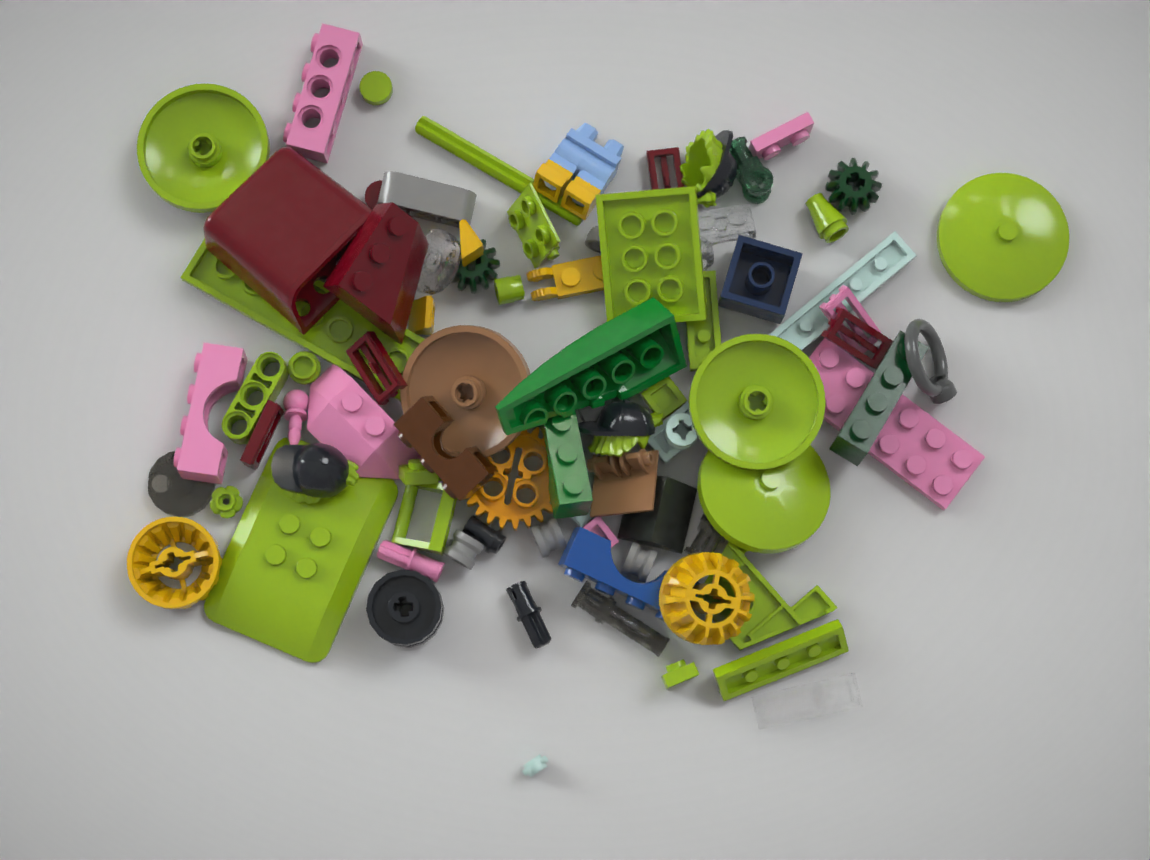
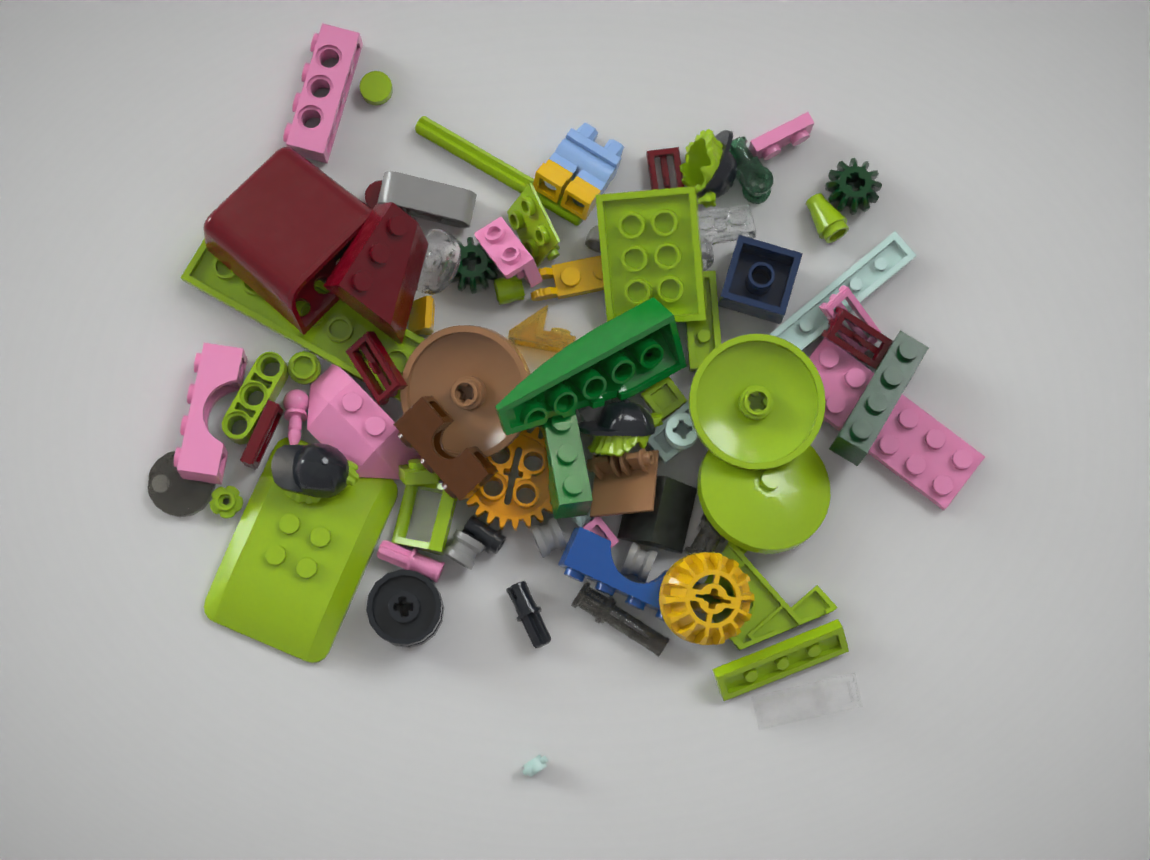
(145, 570): yellow gear -> none
(201, 146): lime dish -> none
(470, 243): yellow slope -> none
(508, 252): none -> bright pink bracket
(532, 333): none -> clear yellow slope
(678, 673): lime plate -> none
(938, 386): dark grey piece -> none
(1002, 237): lime dish -> none

